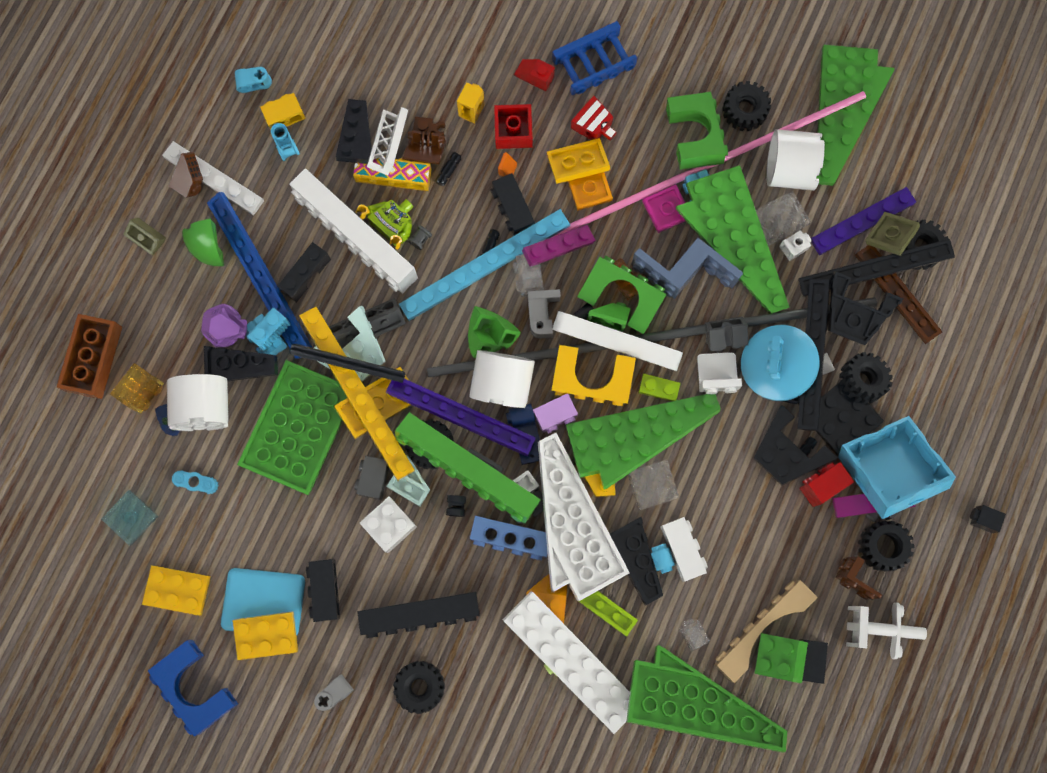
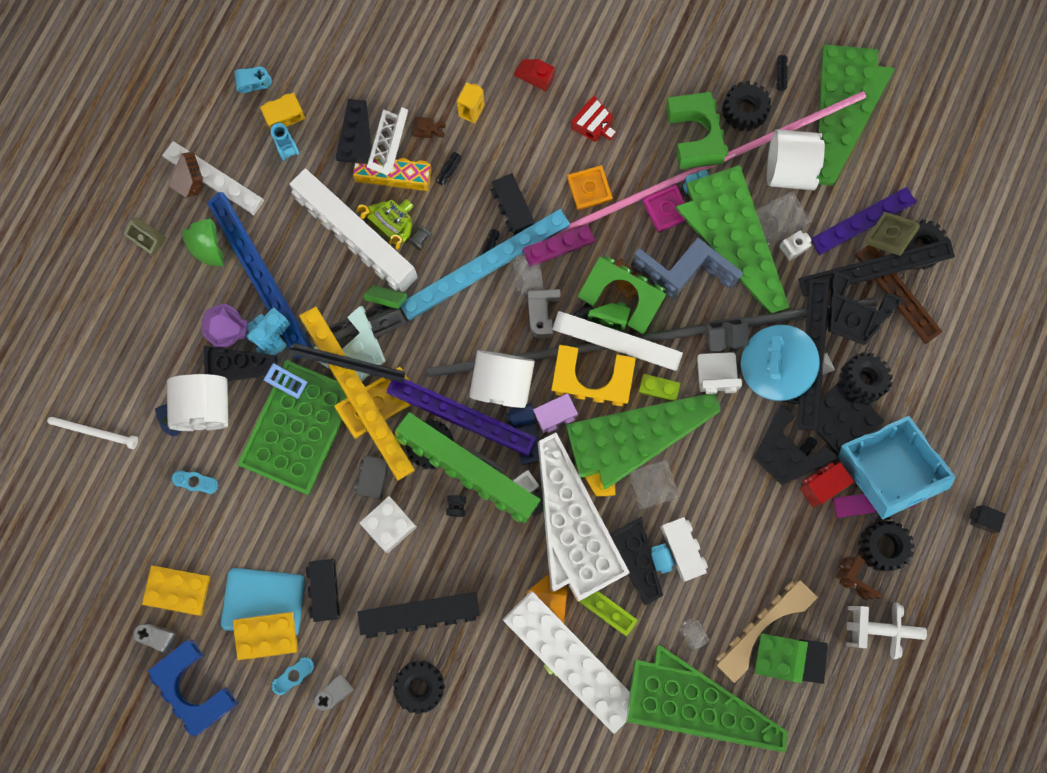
(89, 356): dark orange brick -> none
(129, 517): clear light blue plate -> none
(131, 441): none -> white bar
(137, 388): clear yellow brick -> none
(158, 638): none -> light grey piece
(283, 684): none -> medium azure piece
(296, 280): black arch -> none
(302, 383): none -> light blue slope
(385, 296): none -> bright green tile
(411, 486): light aqua wing -> none
(424, 148): reddish brown hinge -> none
(482, 525): medium blue brick -> none
(490, 331): bright green brick -> none
(507, 165): orange slope -> none
(513, 126): red brick -> none
(578, 161): yellow plate -> none
(594, 40): blue fence -> none
(782, 70): none -> black axle

